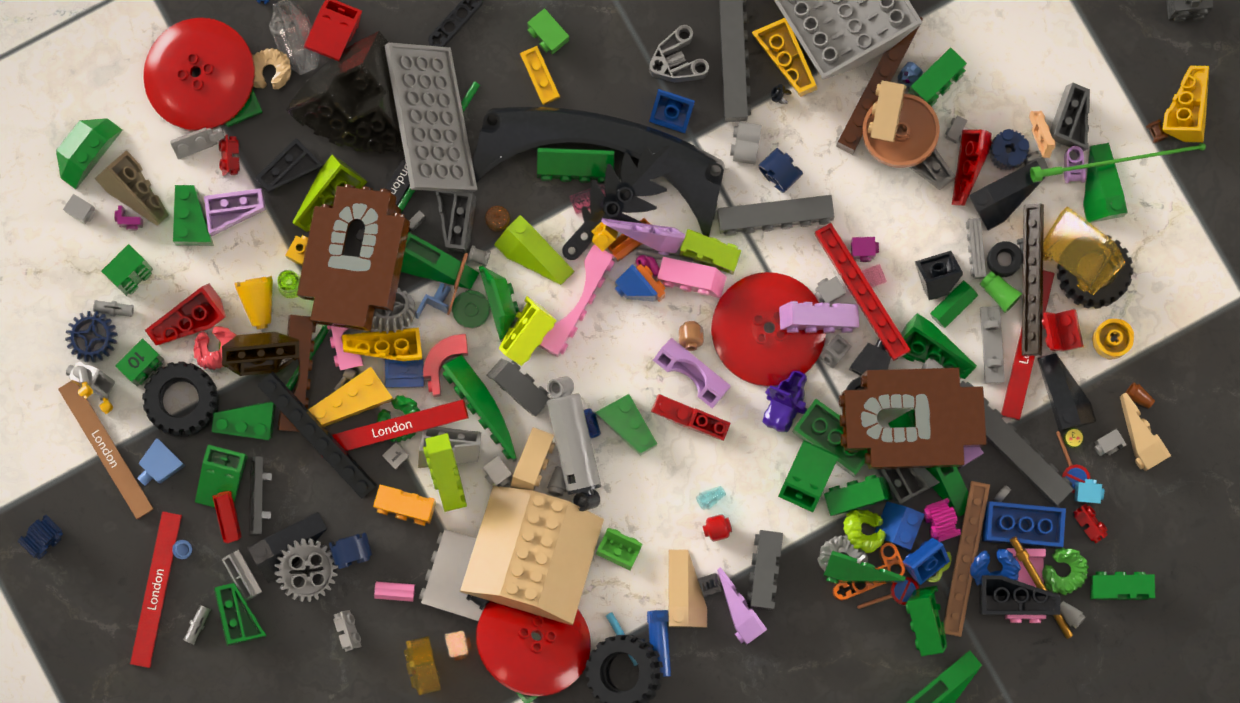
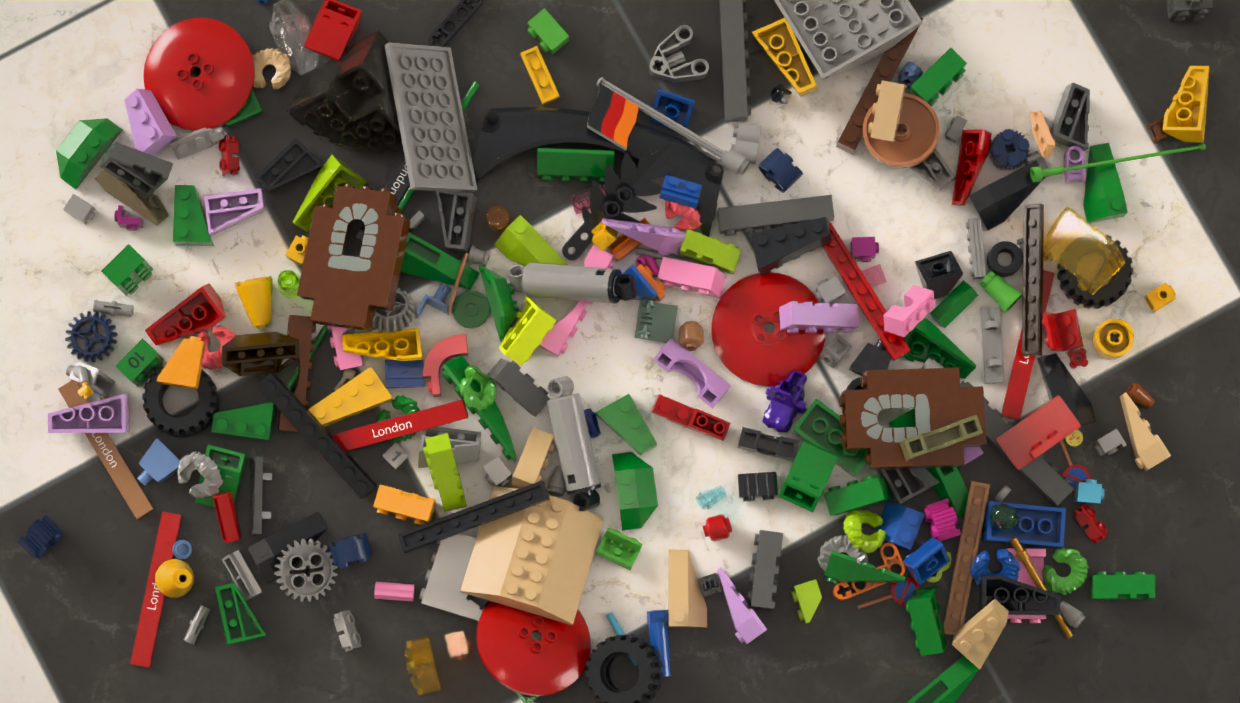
(100, 416): none -> lavender wedge
(136, 168): none -> dark grey wedge
(148, 122): none -> lavender wedge
(168, 578): none -> yellow cone
(184, 365): none -> light orange slope
(206, 468): none -> light grey piece
(473, 516): none -> black plate
(481, 399): none -> bright green piece
(572, 282): none -> light grey piece
(616, 115): none -> flag
(634, 489): none -> green wedge
(655, 321): none -> sand green hinge
(680, 191): none -> blue plate
(691, 216): none -> coral piece
(757, 485): none -> black brick
(768, 445): none -> black arch
(789, 242): none -> black wedge
(808, 599): none -> lime slope
(917, 303): none -> bright pink arch
(941, 438): none -> olive arch
(981, 632): none -> tan wedge
(1004, 517): none -> clear green head
(1038, 432): none -> red bracket
(1081, 353): none -> red plate
(1160, 297): none -> yellow brick

